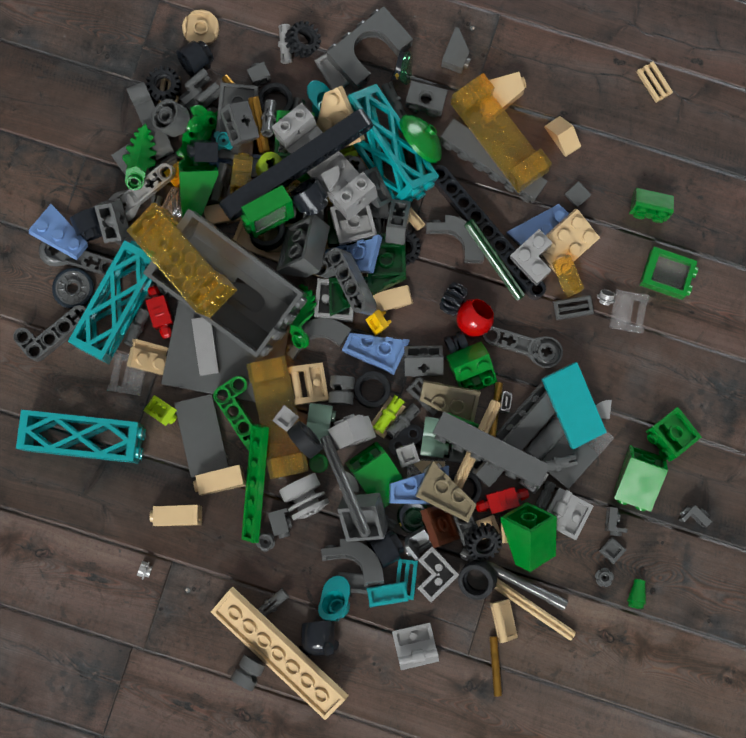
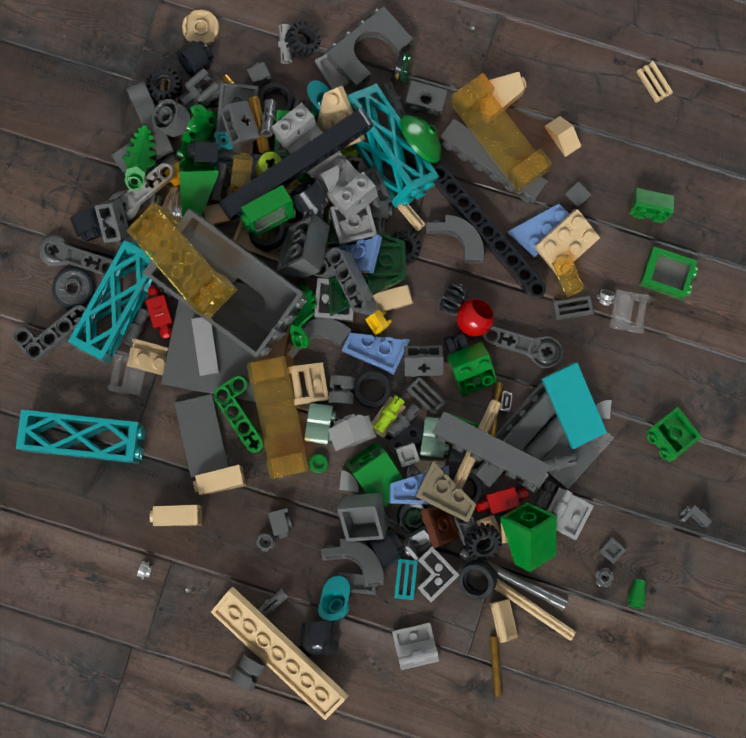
(58, 233): medium blue wing -> none
(161, 411): lime tile -> none
(255, 483): green tile -> none
(285, 418): light grey tile -> none
(304, 497): light grey wheel -> none
(305, 439): black tyre -> none
(345, 486): dark grey axle -> none
(387, 594): teal plate -> none
(398, 221): dark grey brick -> none
(451, 399): dark tan wing -> none
(456, 53): dark grey slope -> none
(494, 259): dark green axle -> none
(528, 257): light grey brick -> none
(612, 520): dark grey bracket -> none
(640, 478): slope -> none

